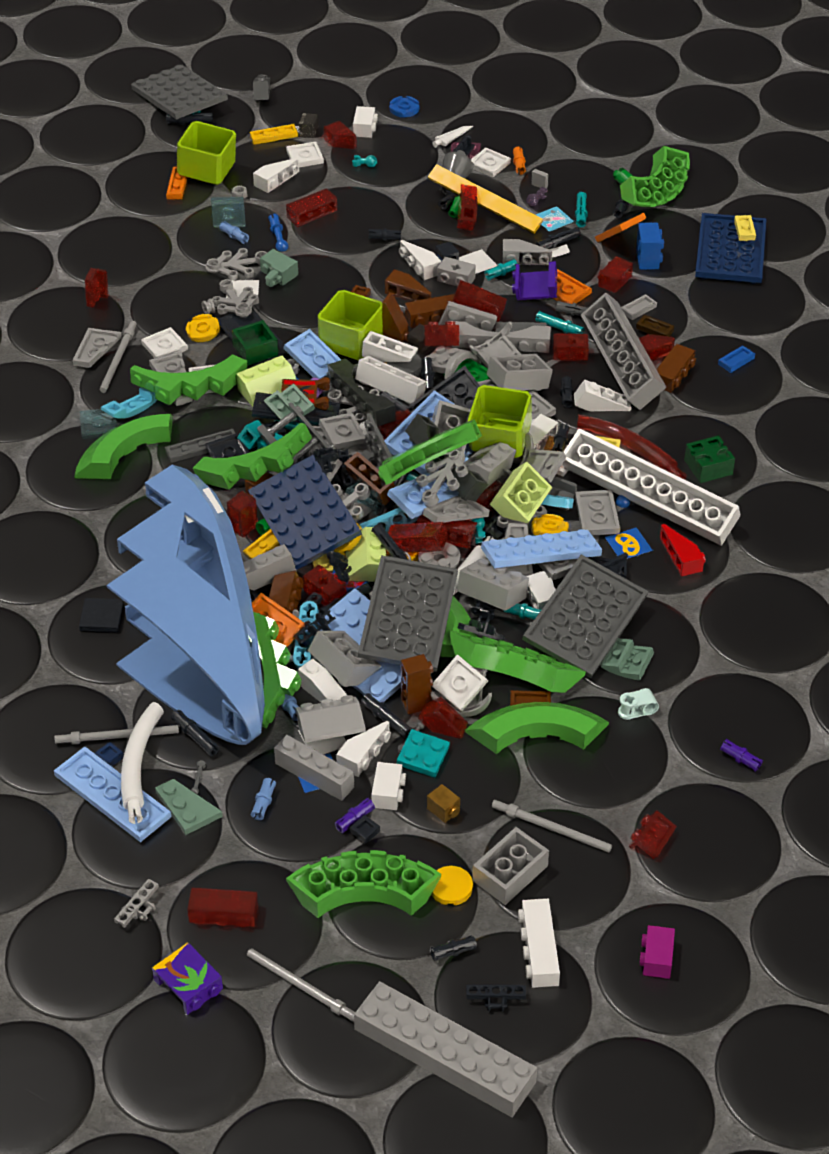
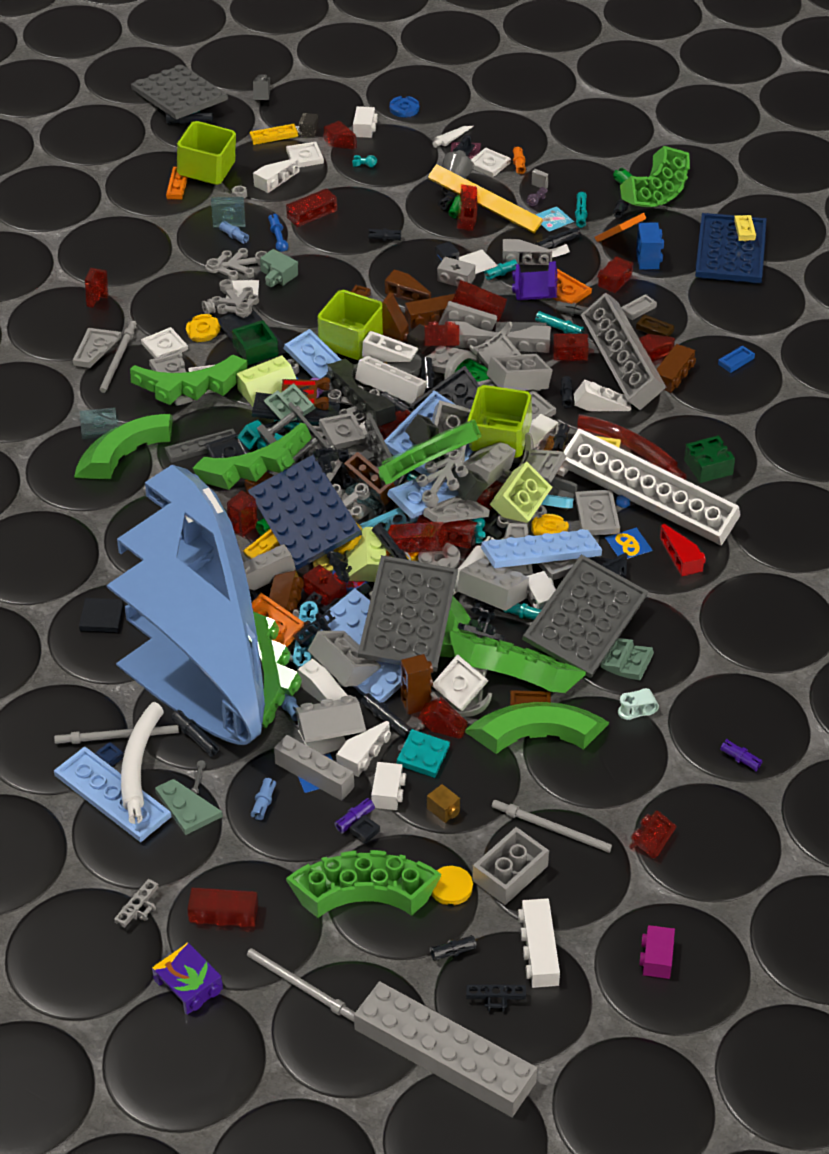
(131, 406): medium azure slope -> none
(422, 260): white slope -> none

